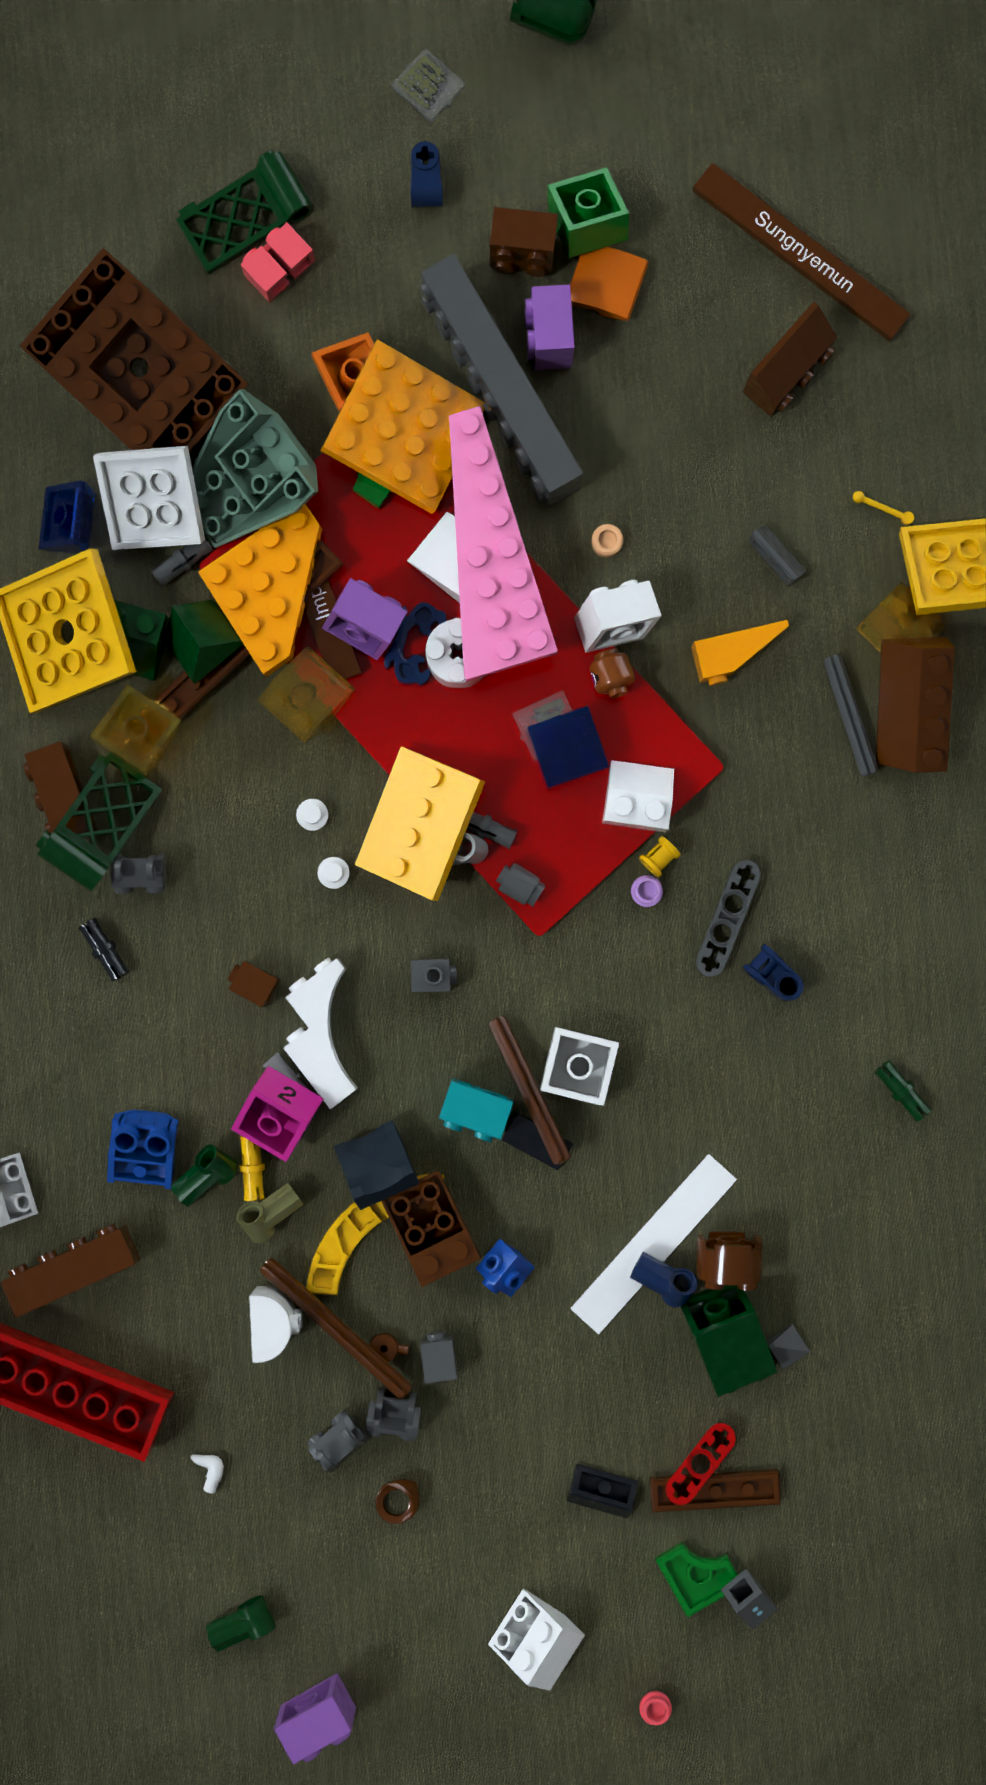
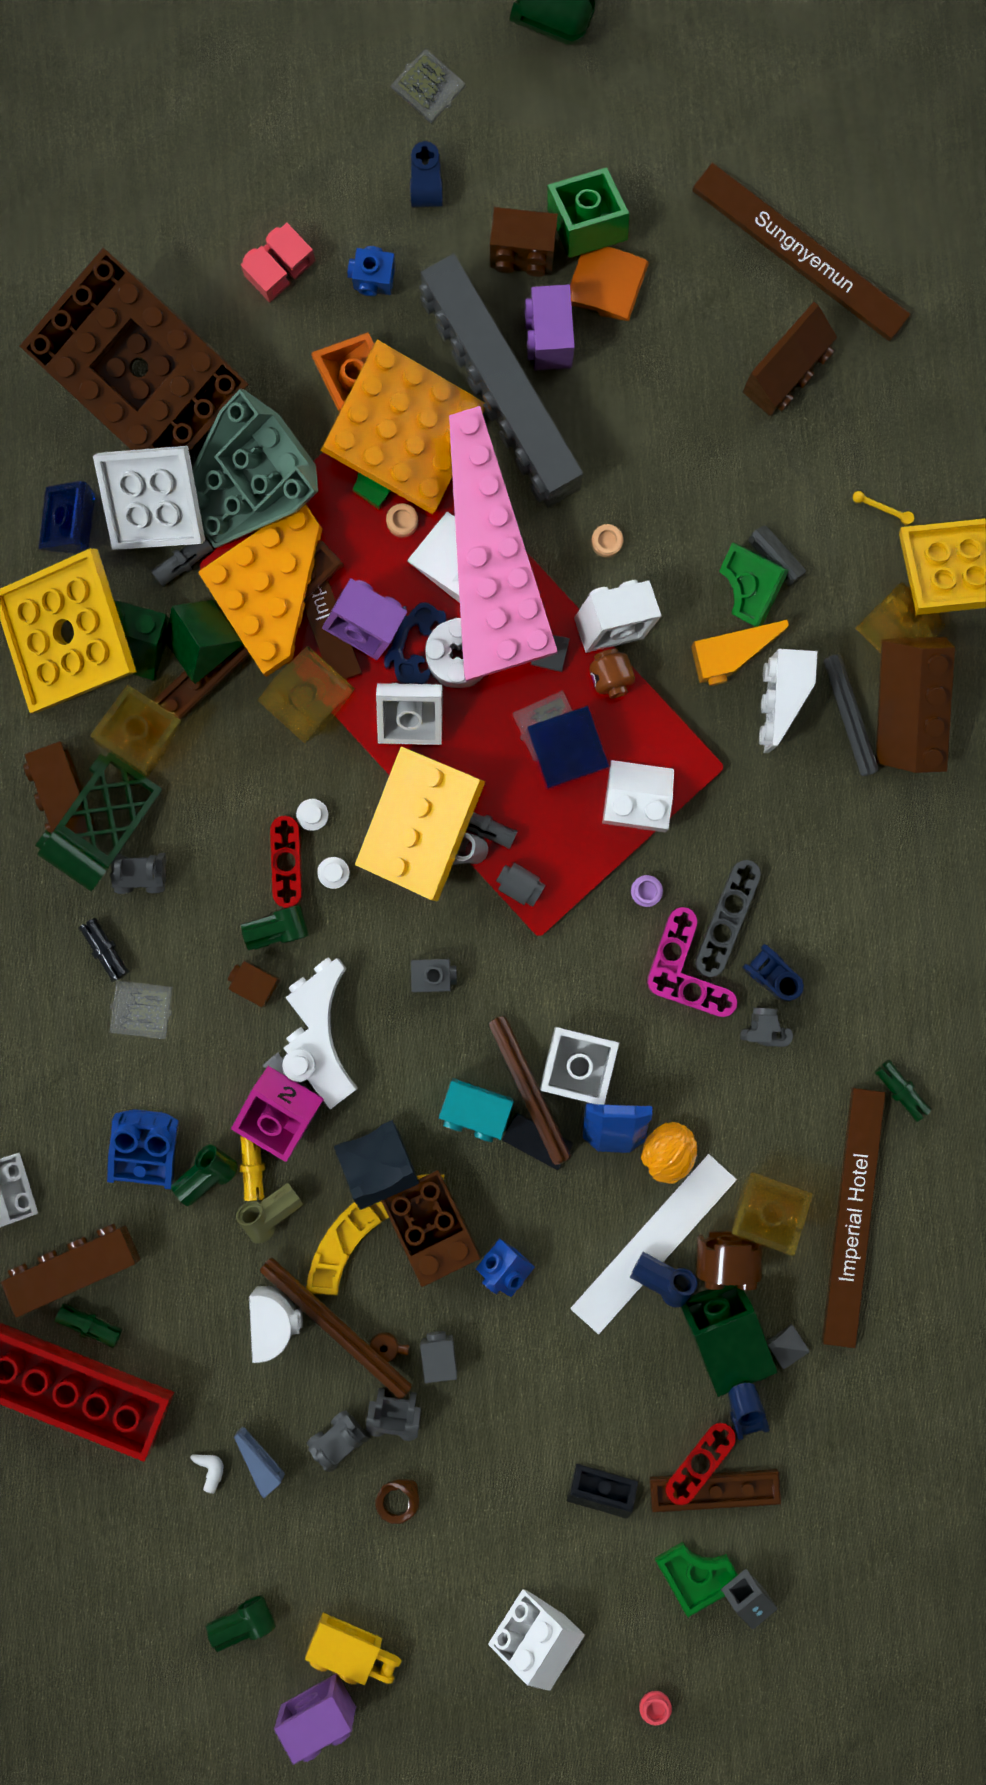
(88, 1325): none -> dark green pin
(141, 1009): none -> clear piece
(262, 1467): none -> sand blue slope
(275, 854): none -> red beam
(279, 188): dark green piece -> none
(281, 927): none -> dark green piece
(298, 1065): none -> white plate
(349, 1652): none -> yellow brick
(372, 271): none -> blue brick
(402, 520): none -> light nougat tile
(409, 713): none -> white brick
(556, 661): none -> dark grey slope
(616, 1127): none -> blue slope
(659, 856): yellow bush -> none
(669, 1152): none -> light orange hair
(674, 968): none -> dark pink beam
(747, 1410): none -> dark blue piece
(754, 583): none -> green tile
(764, 1028): none -> dark grey piece
(771, 1213): none -> clear yellow slope
(790, 680): none -> white slope
(853, 1218): none -> reddish brown tile

